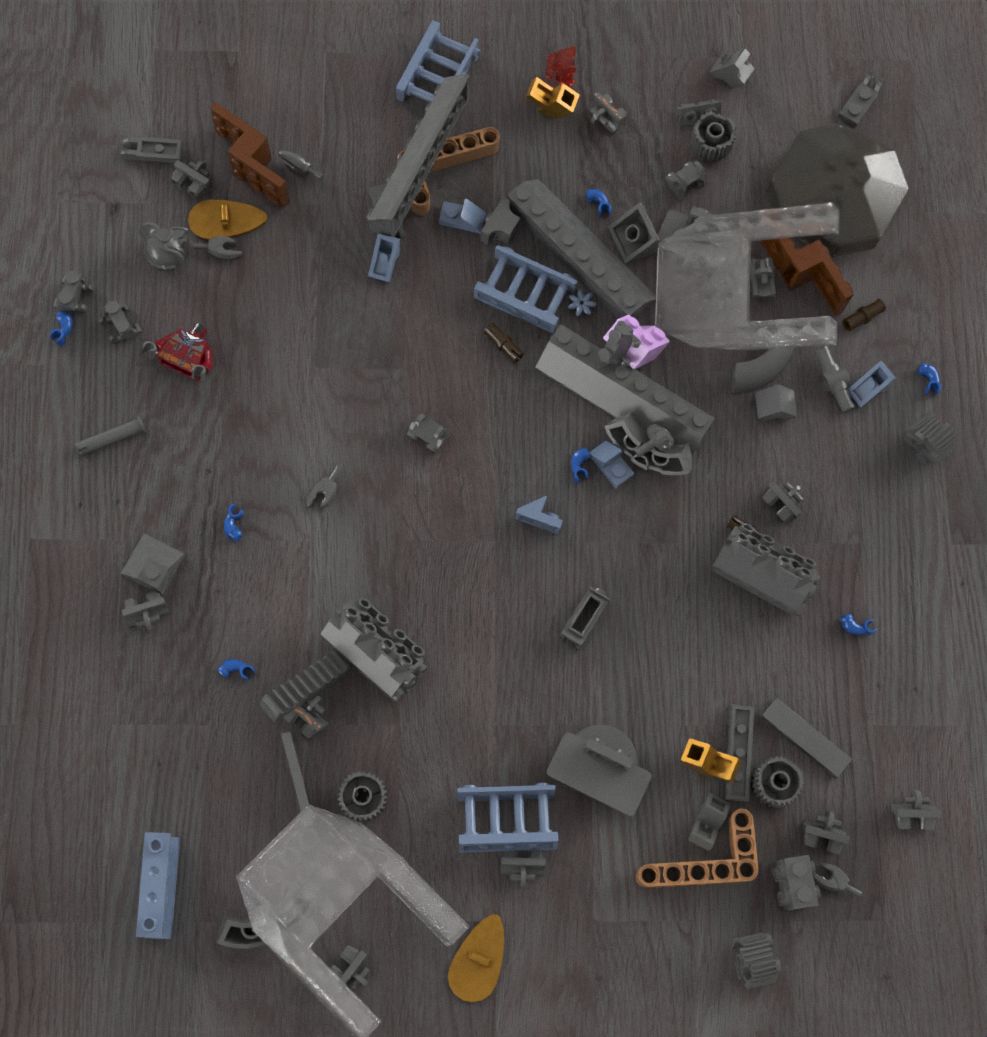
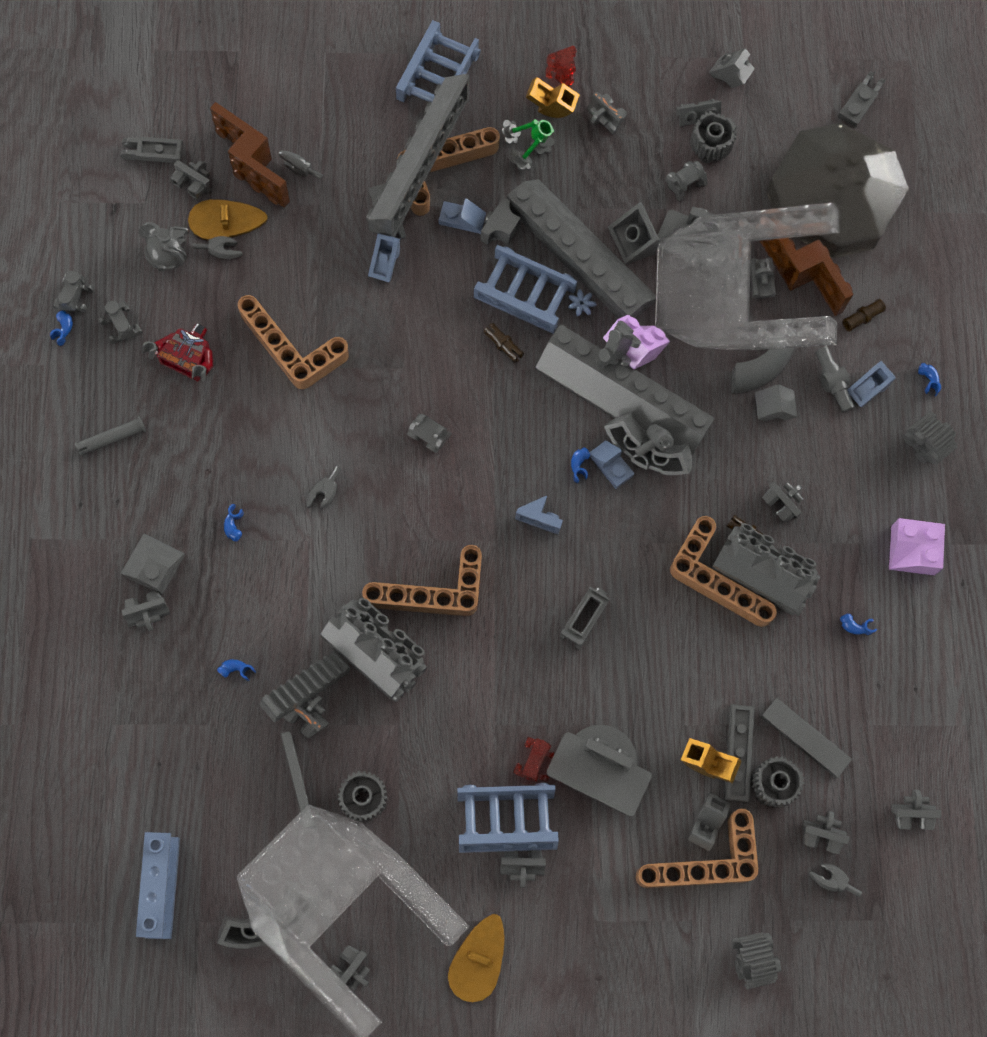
(285, 348): none -> medium nougat beam
(432, 593): none -> medium nougat beam
(534, 760): none -> clear red piece
(540, 141): none -> plant
(598, 196): blue arm -> none
(716, 579): none -> medium nougat beam
(796, 883): dark grey brick -> none
(917, 546): none -> lavender slope

